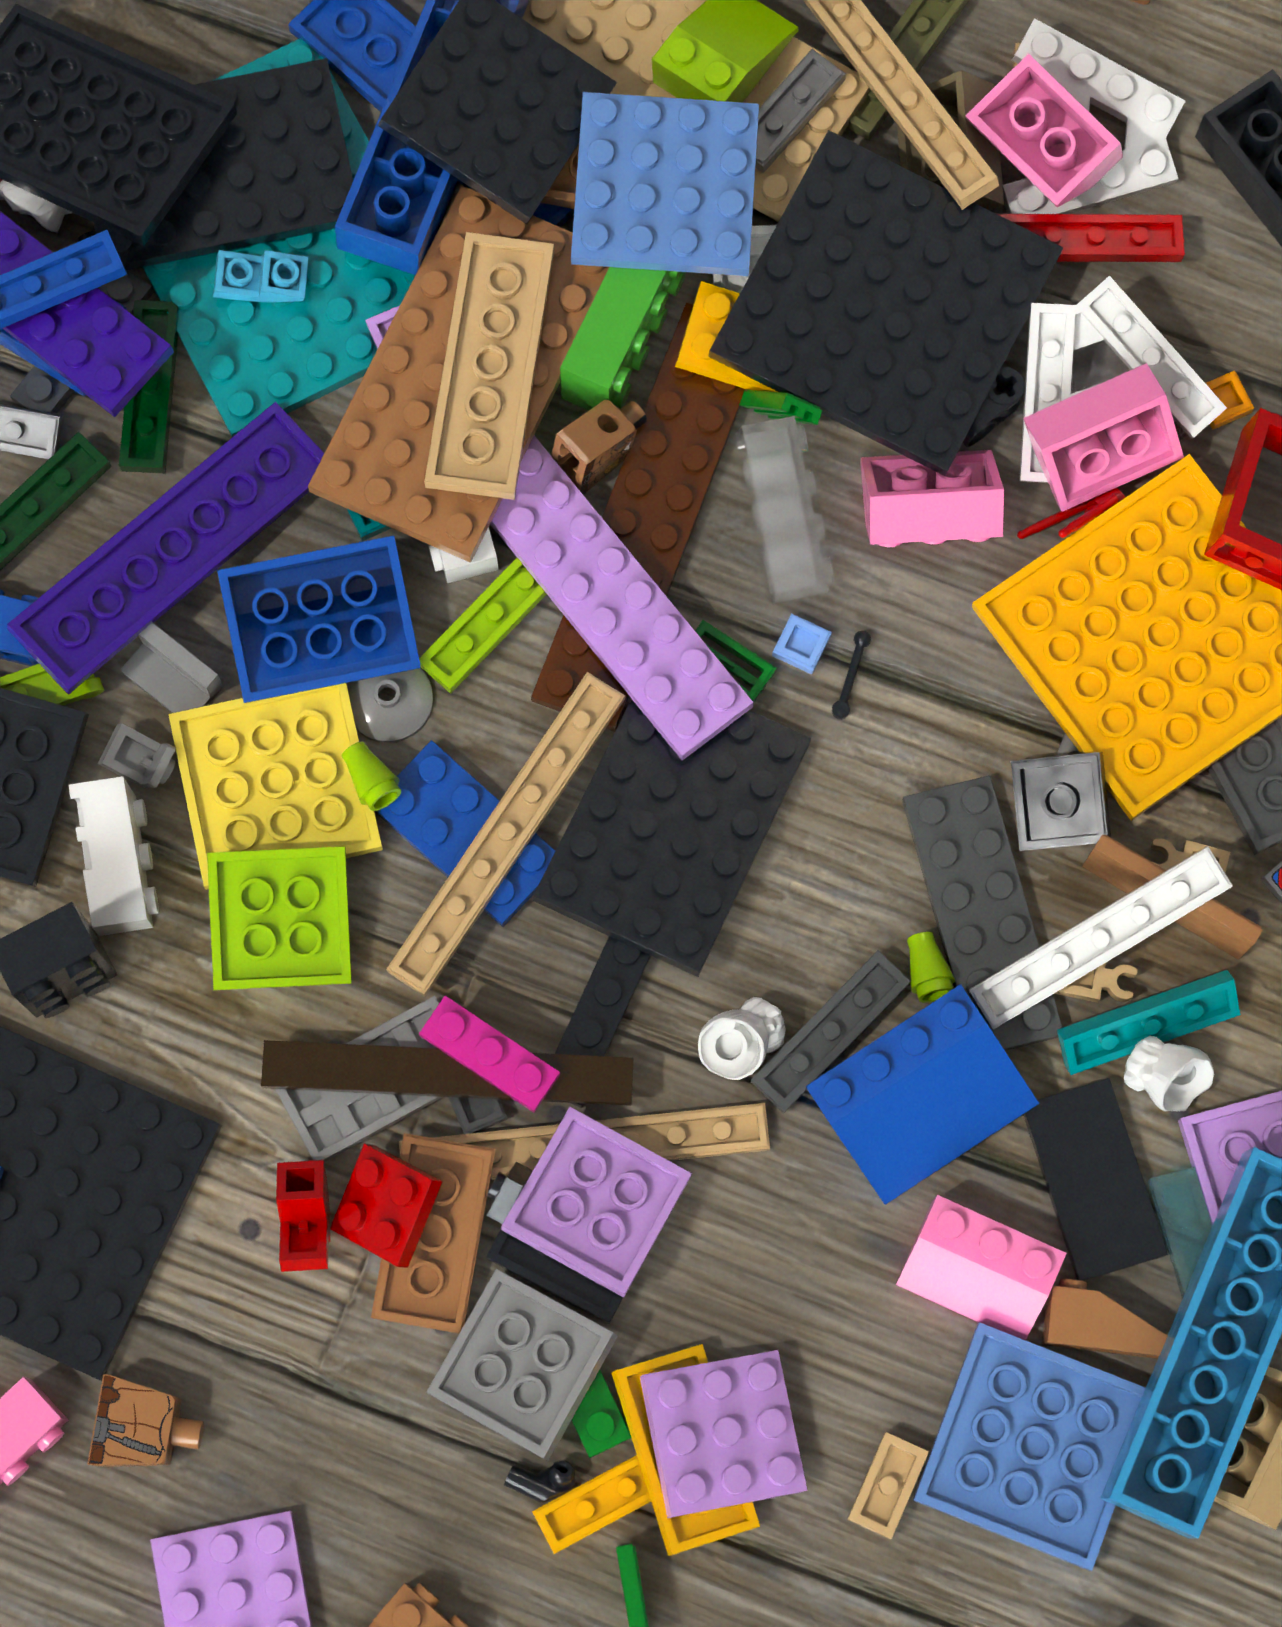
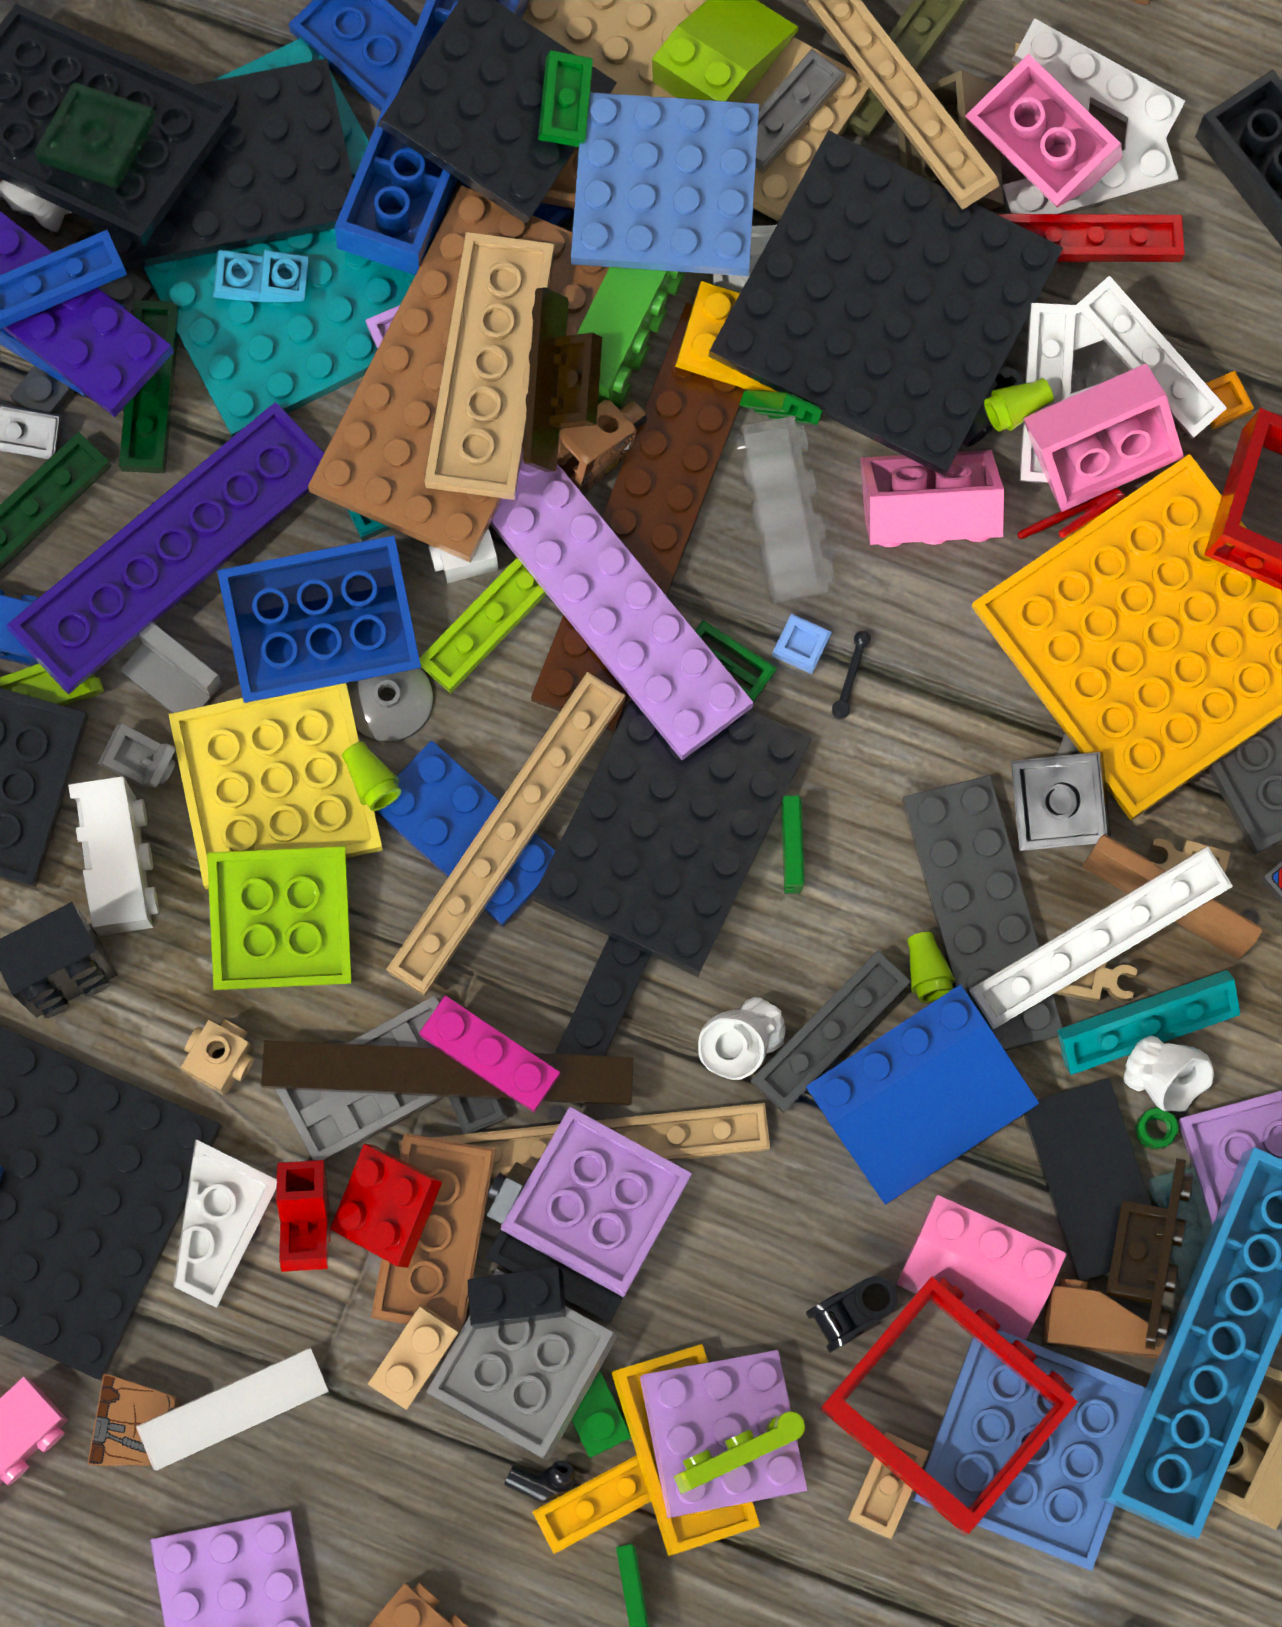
(95, 135): none -> clear green plate
(218, 1221): none -> white wing
(223, 1071): none -> tan brick
(232, 1409): none -> white tile
(413, 1356): none -> tan plate
(516, 1297): none -> black plate
(561, 380): none -> dark brown bracket
(565, 98): none -> green plate
(741, 1450): none -> lime plate
(792, 844): none -> green tile
(851, 1312): none -> black piece
(1011, 404): none -> lime cone
(1014, 1356): none -> red window
(1143, 1253): none -> dark brown bracket
(1147, 1140): none -> green axle

